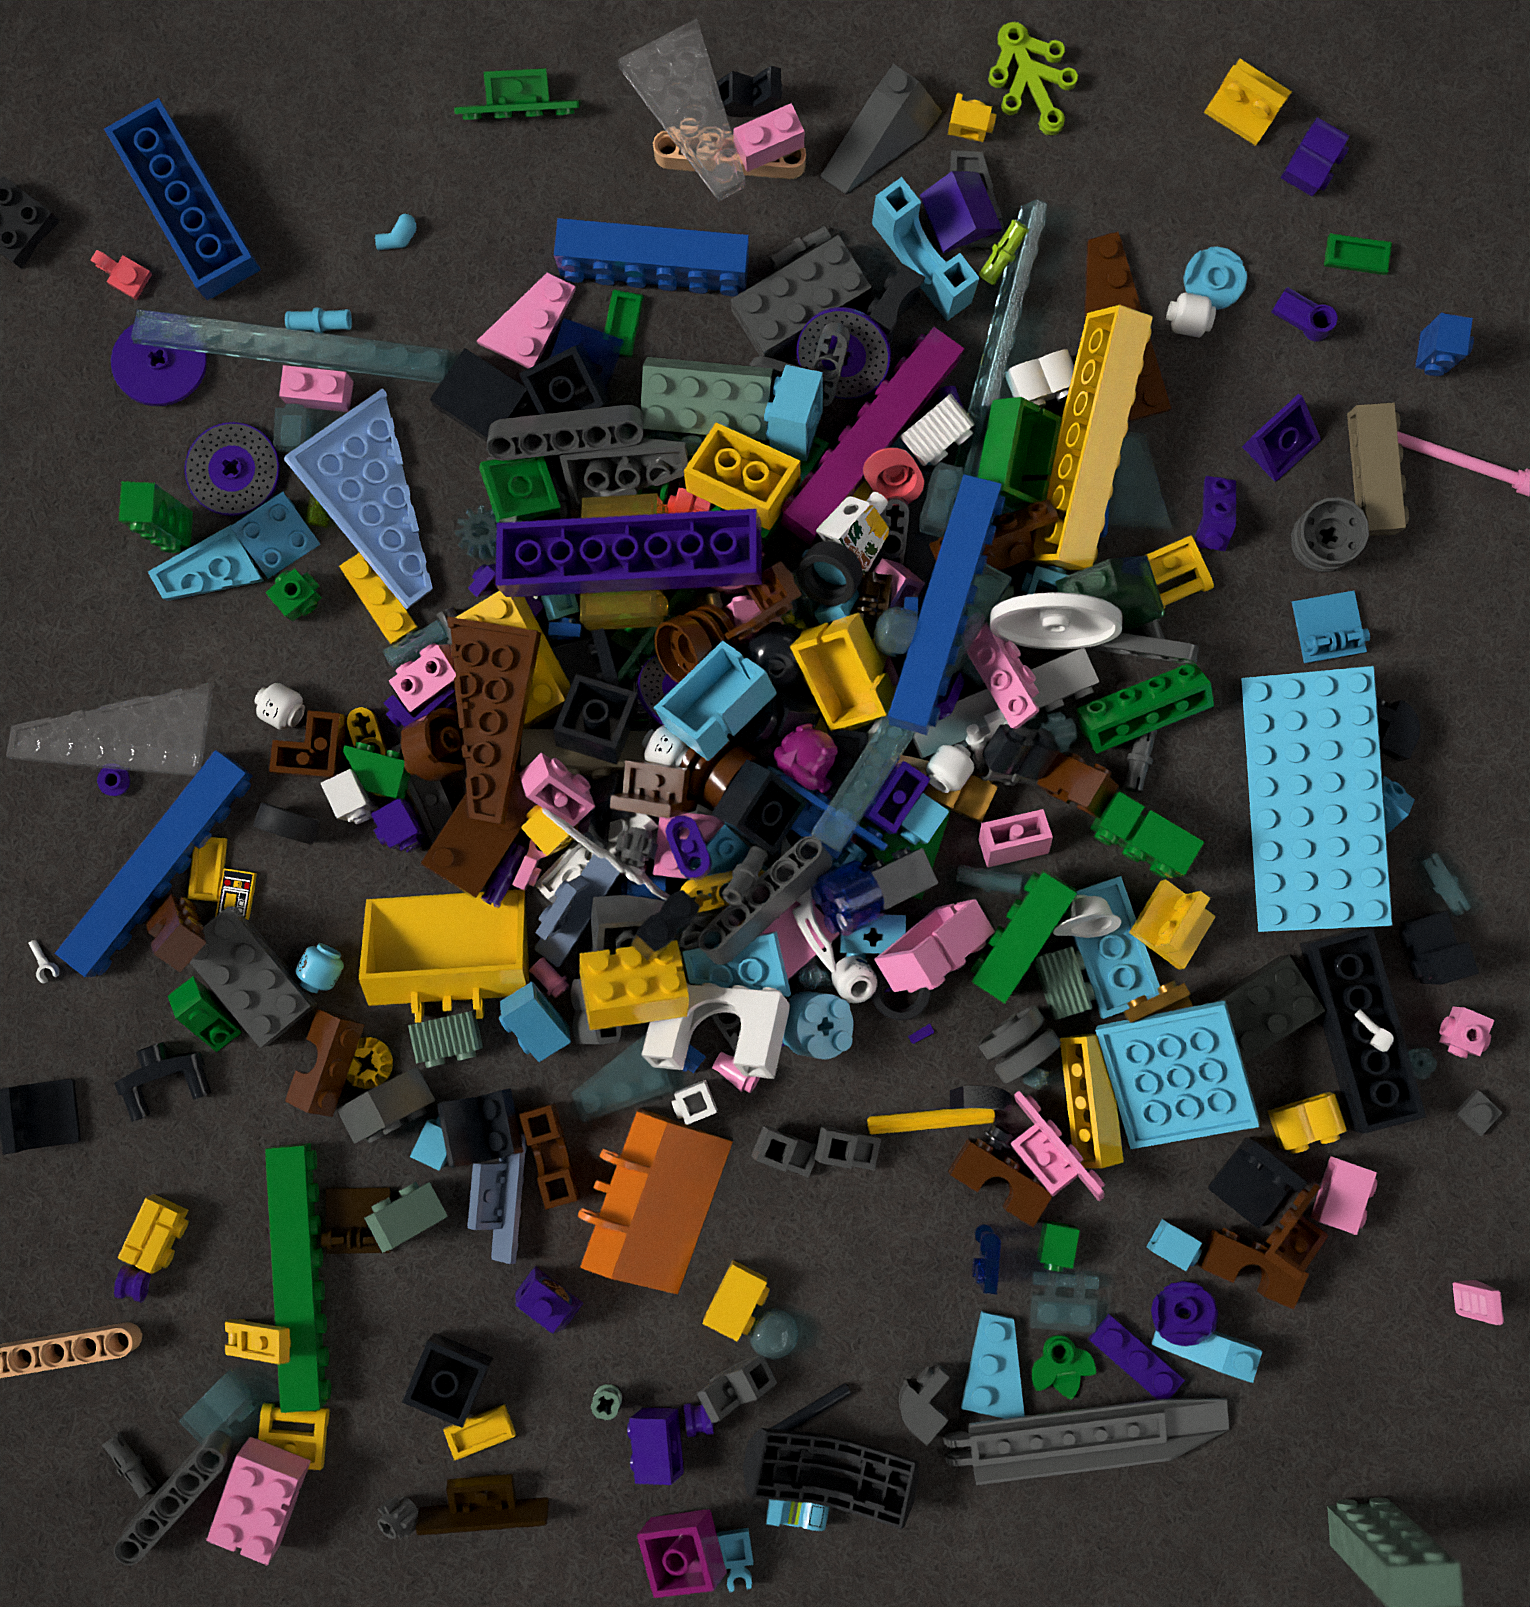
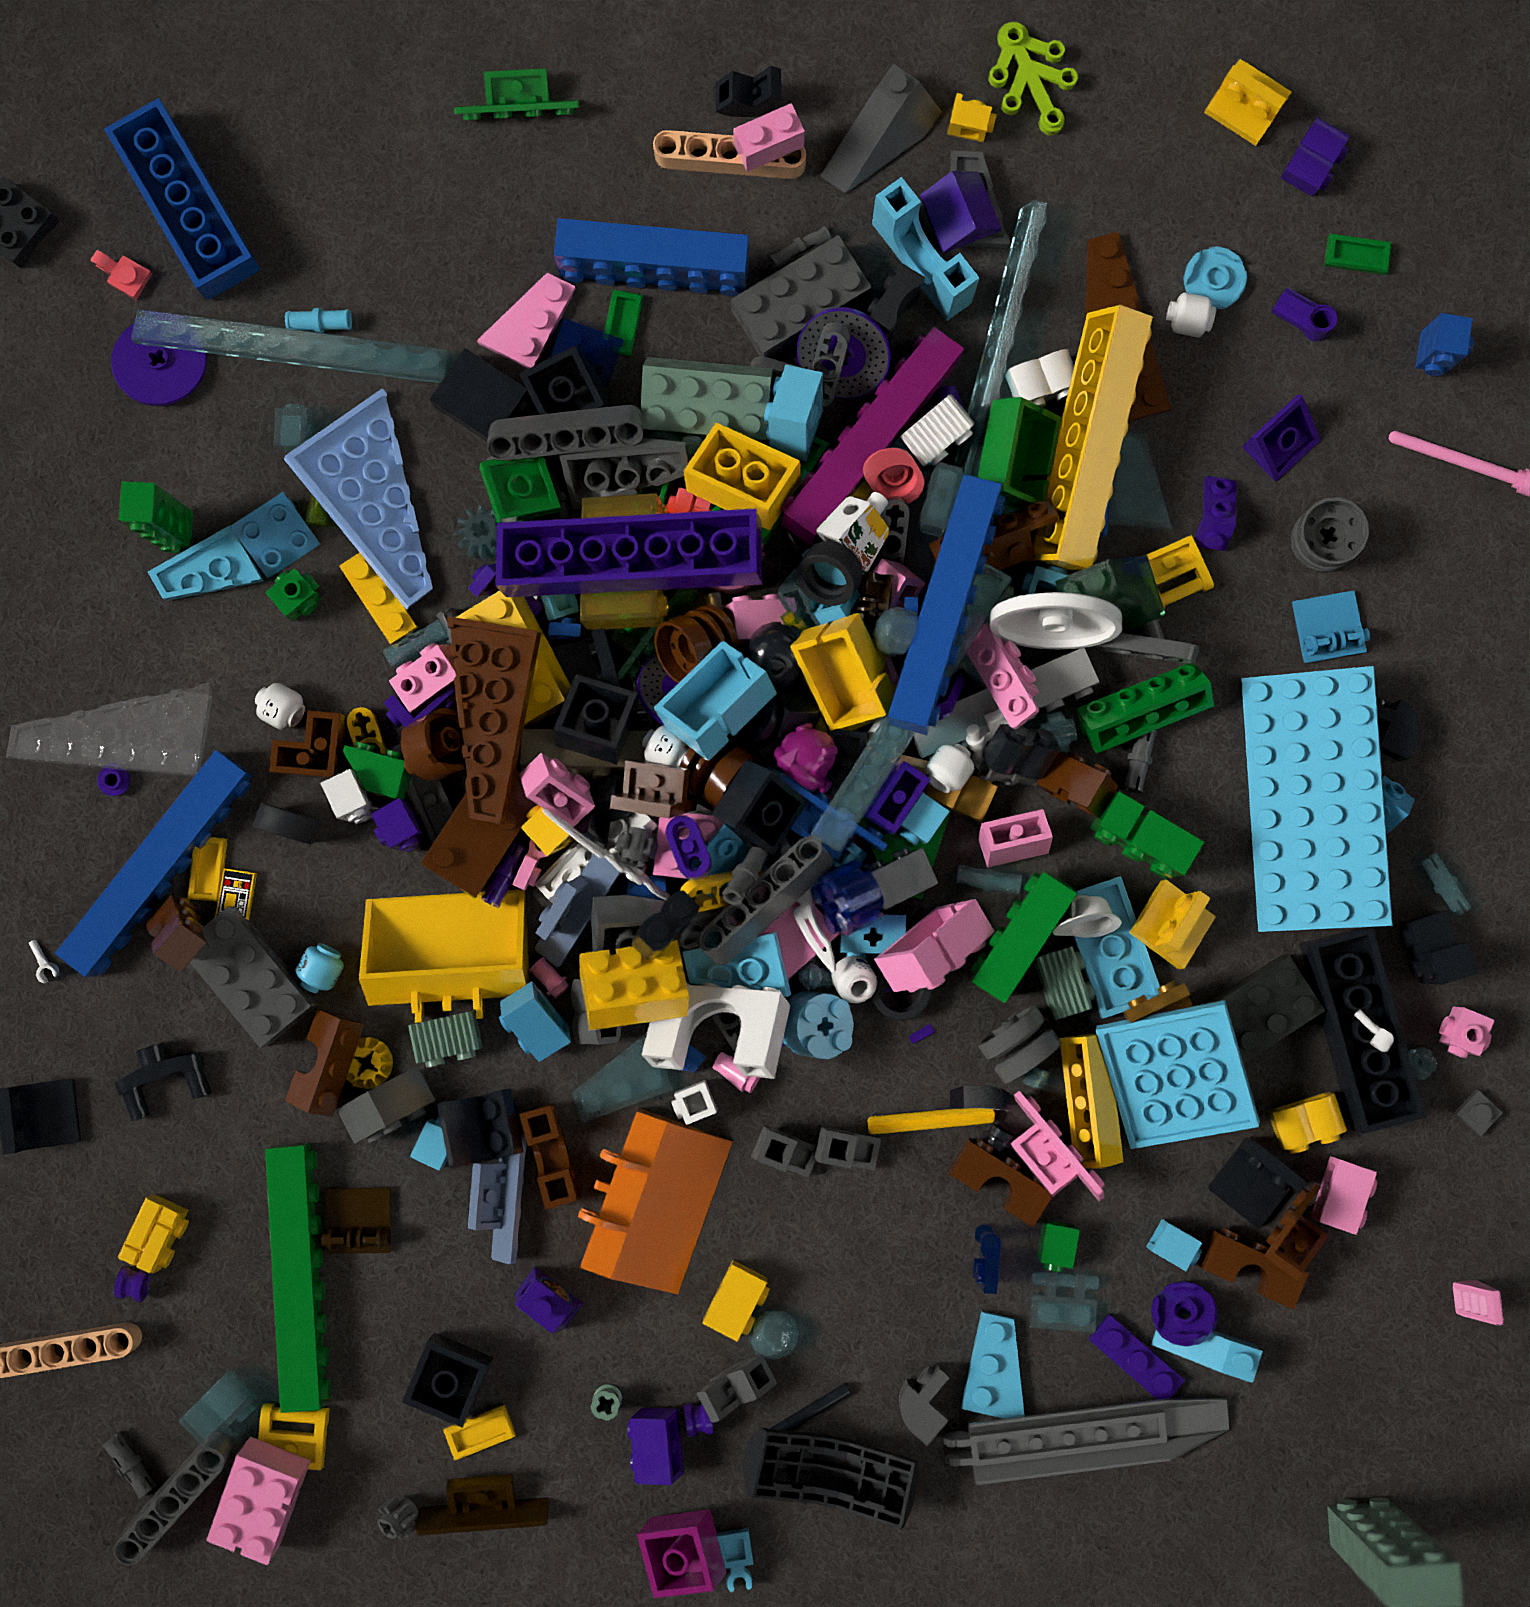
(203, 1014): green slope -> none
(232, 493): flat silver piece -> none
(257, 1341): yellow plate -> none
(316, 388): bright pink brick -> none
(400, 235): medium azure arm -> none
(405, 1217): sand green brick -> none
(682, 93): clear wing -> none
(771, 597): reddish brown bracket -> none
(797, 1514): medium azure leg -> none
(1003, 252): lime pin -> none
(1064, 1370): green plate -> none
(1377, 467): dark tan brick -> none

